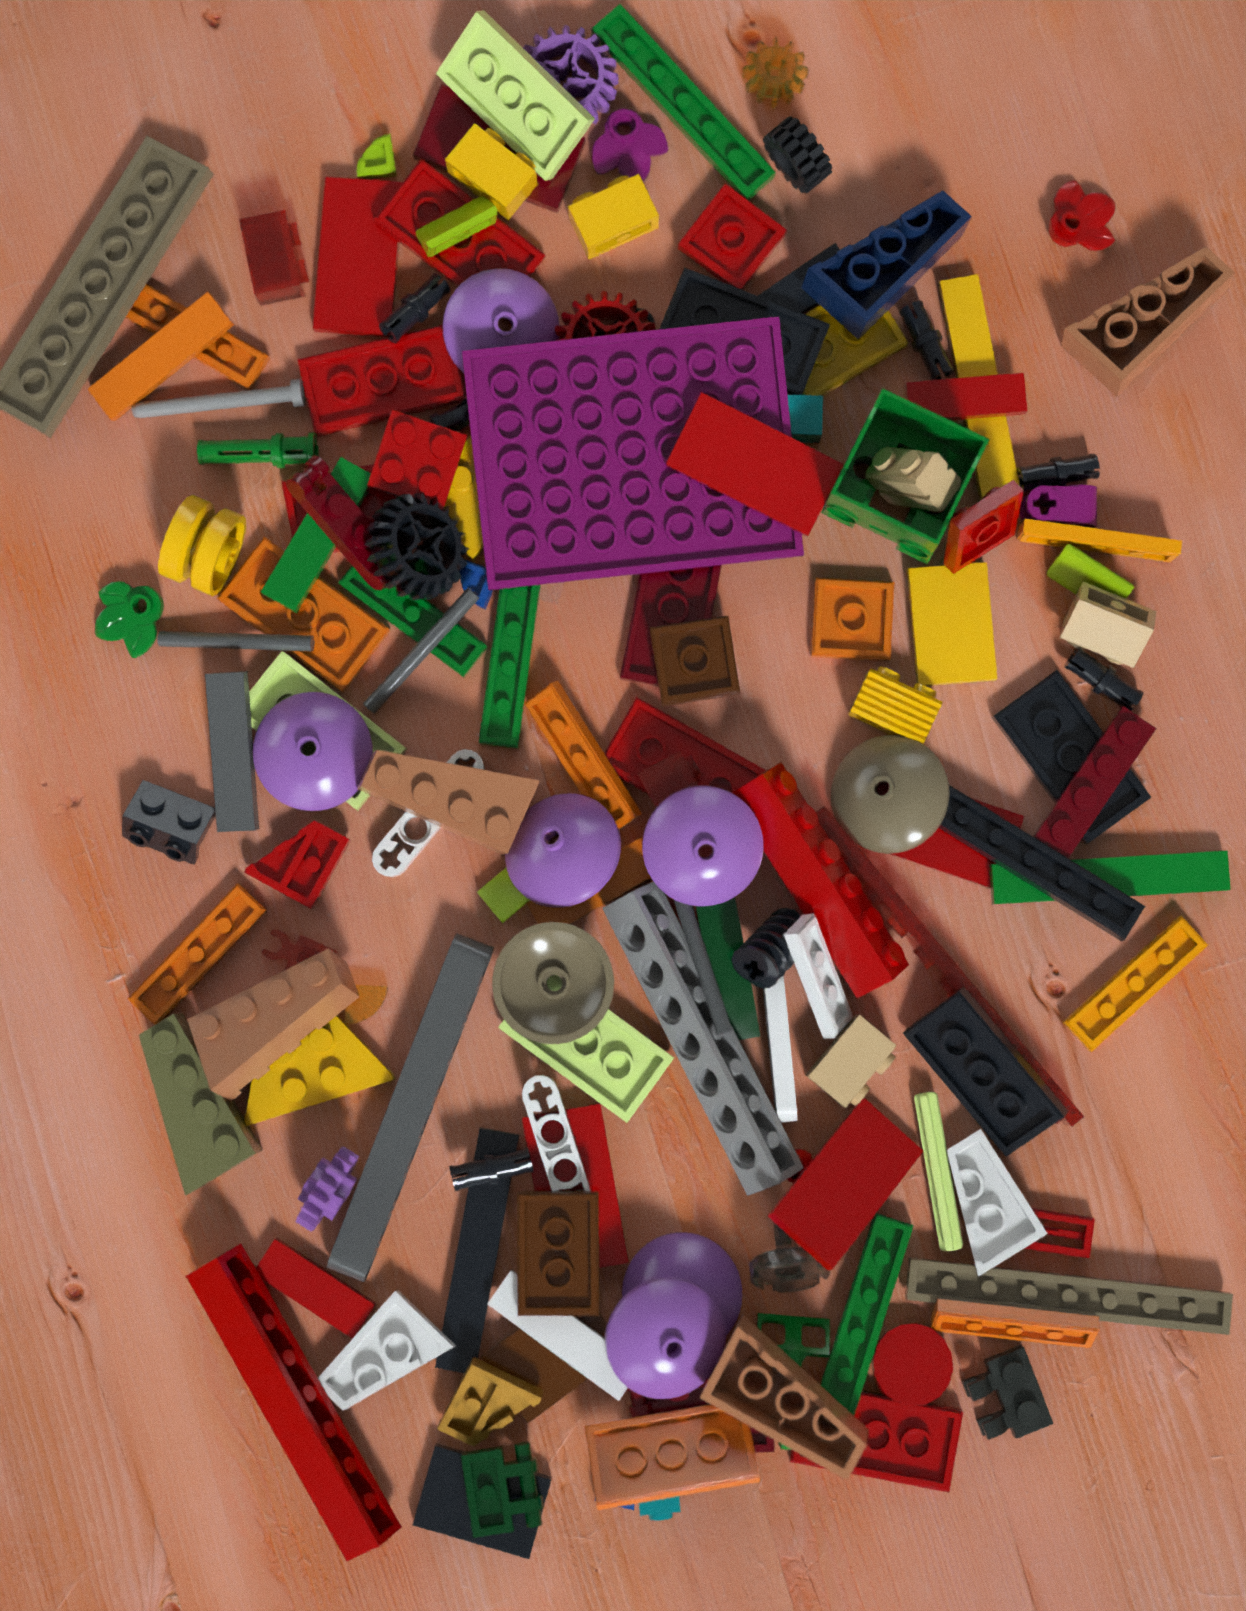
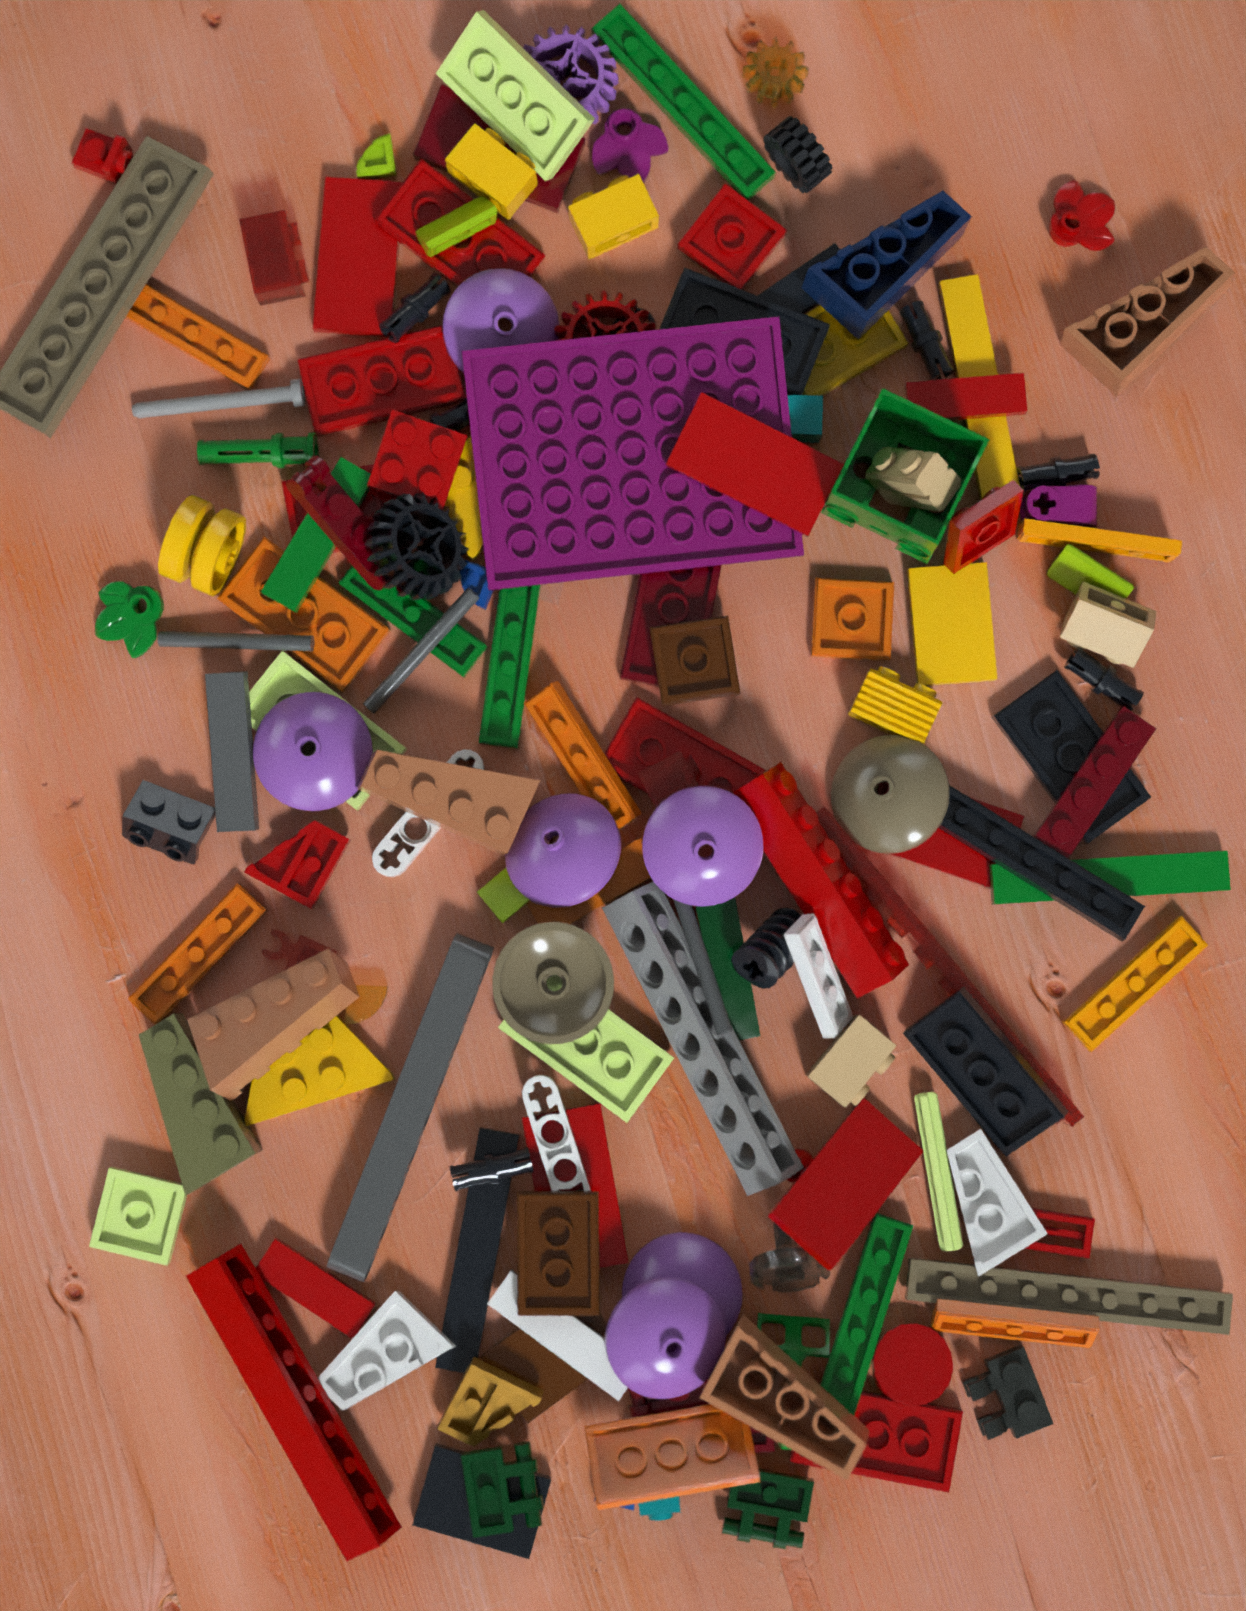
(102, 155): none -> red bracket
(138, 1216): none -> yellowish green plate
(161, 356): orange tile -> none
(327, 1188): medium lavender gear -> none
(775, 1495): none -> dark green plate
(780, 1052): white beam -> none

